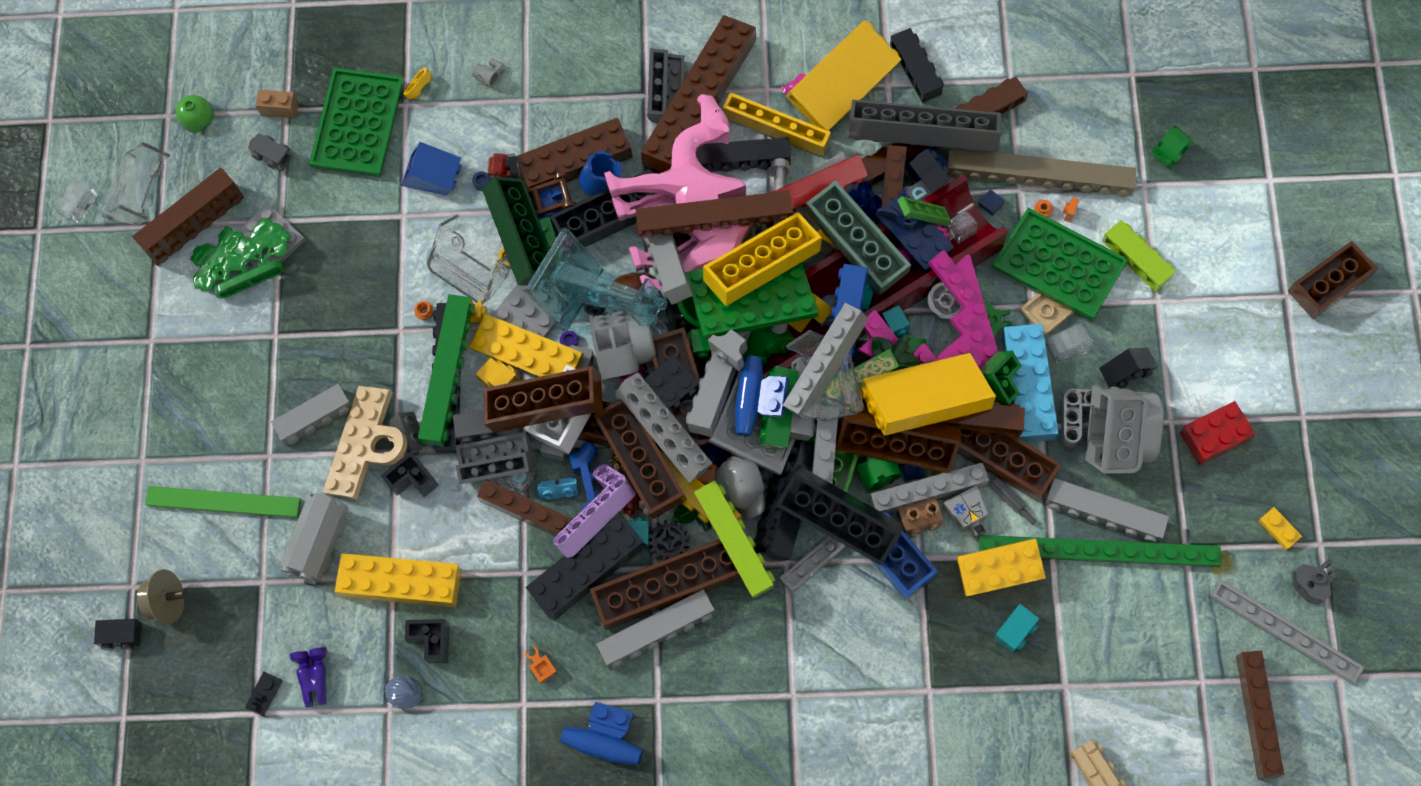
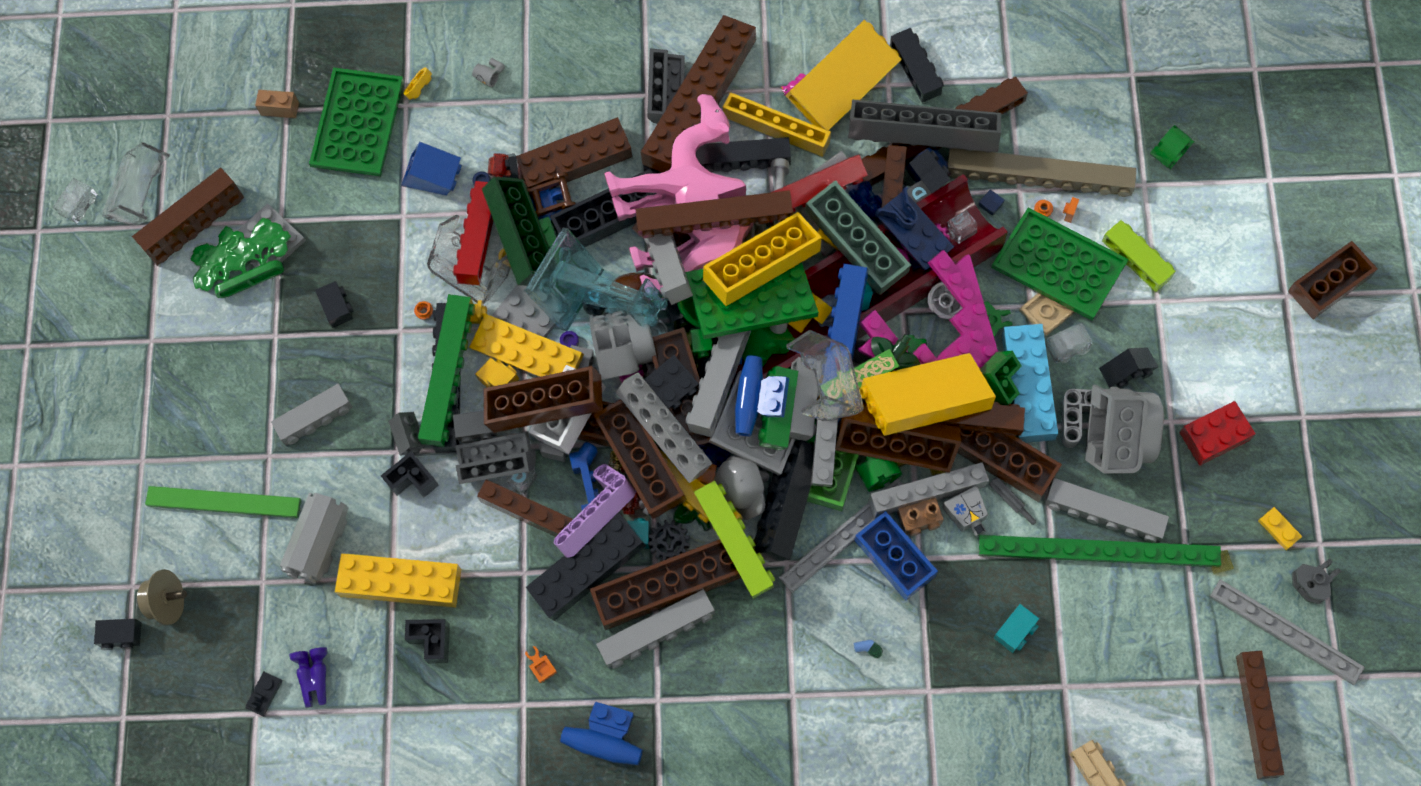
(194, 113): bright green cylinder -> none
(269, 151): dark grey brick -> none
(334, 304): none -> black brick
(358, 443): tan plate -> none
(403, 692): sand blue hair -> none
(475, 238): none -> red brick
(549, 490): medium azure hinge -> none
(592, 175): blue cylinder -> none
(729, 348): light grey brick -> none
(826, 360): light grey brick -> none
(840, 515): black brick -> none
(870, 647): none -> arm
(896, 321): teal brick -> none
(912, 472): dark blue tile -> none
(924, 211): bright green tile -> none
(1000, 567): yellow brick -> none

